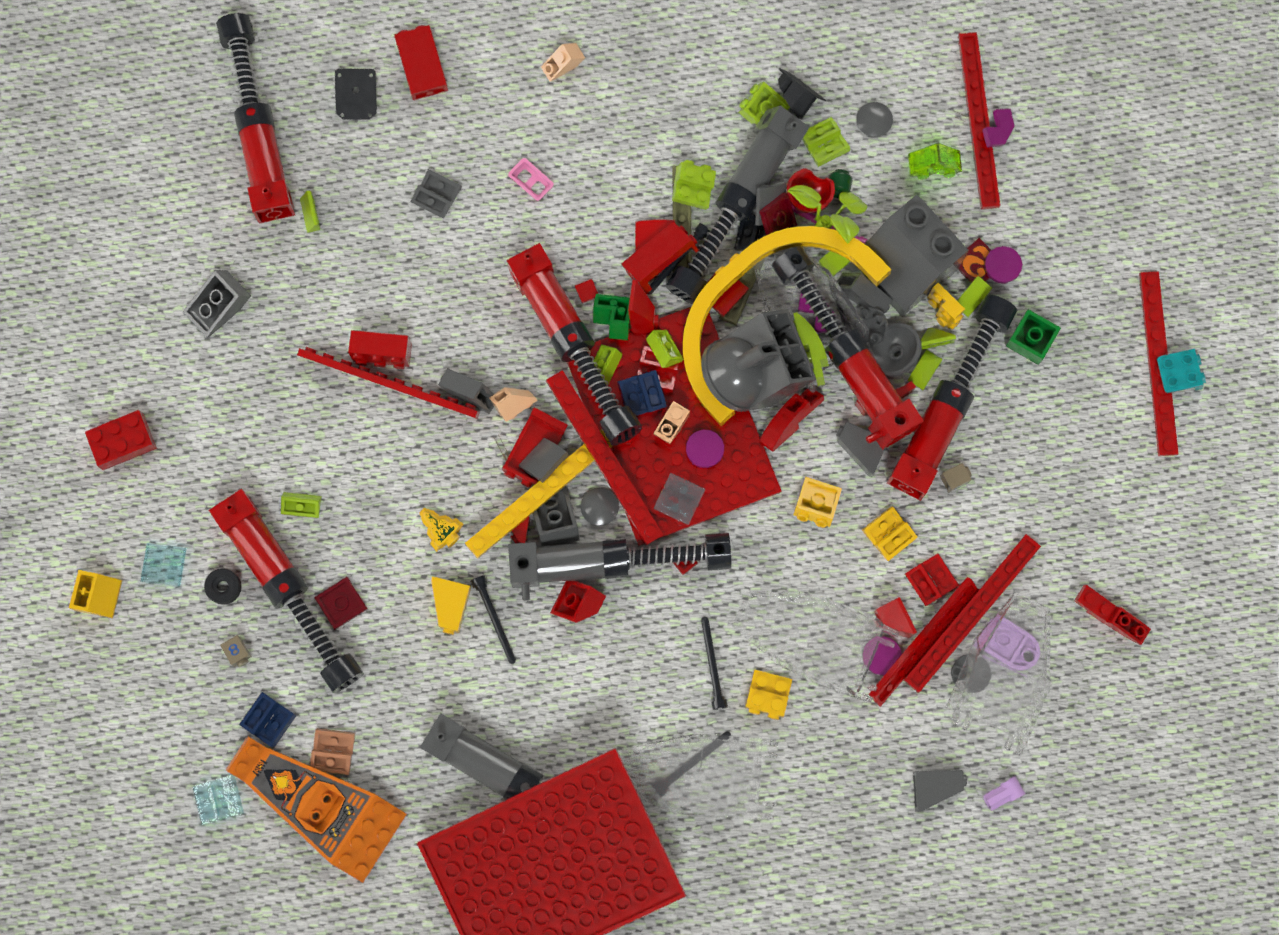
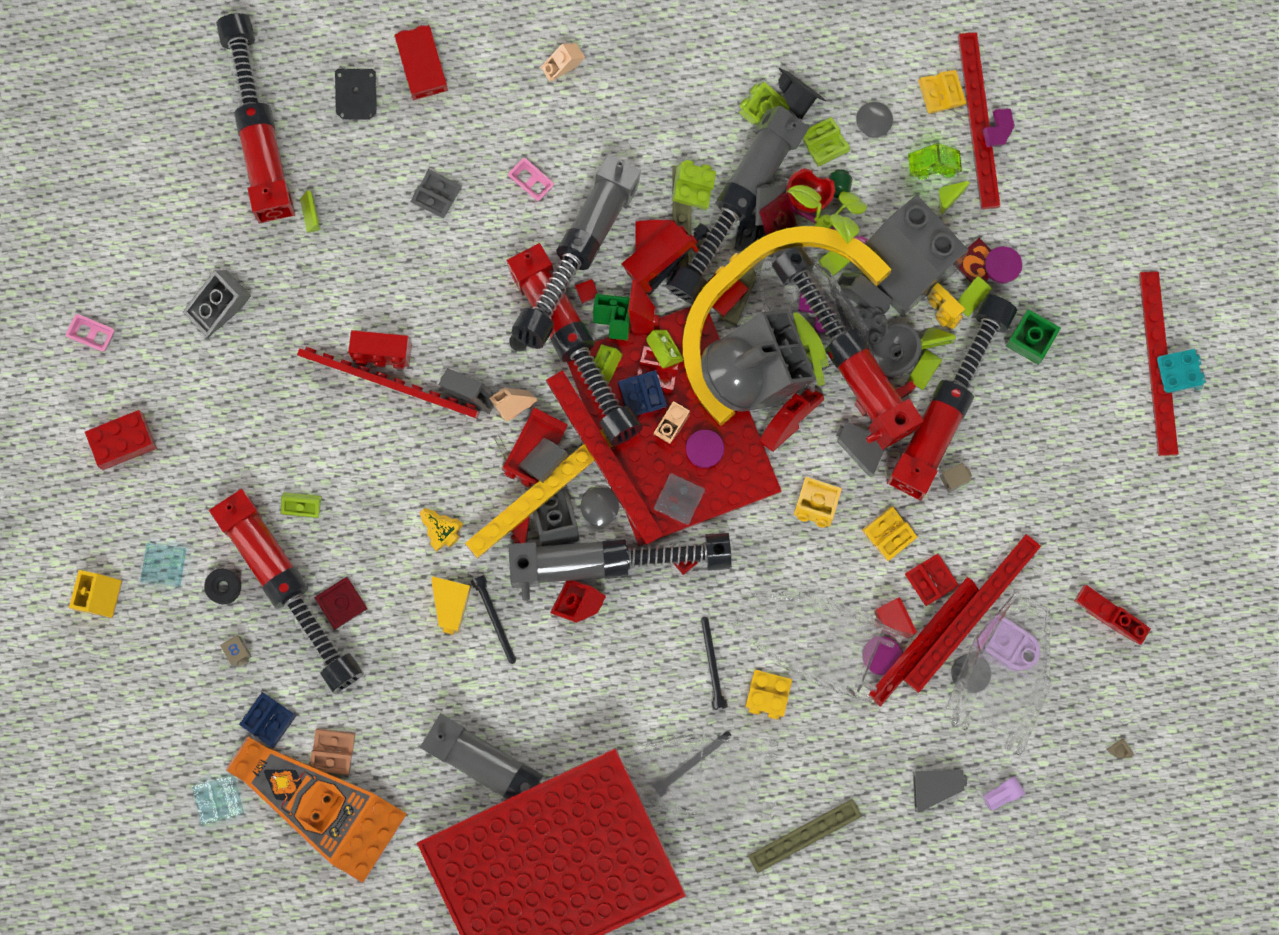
(95, 327): none -> bright pink piece
(516, 345): none -> pearl dark grey tile
(613, 190): none -> piece
(804, 836): none -> olive tile
(949, 88): none -> yellow slope
(950, 194): none -> lime slope
(1120, 749): none -> dark tan tile

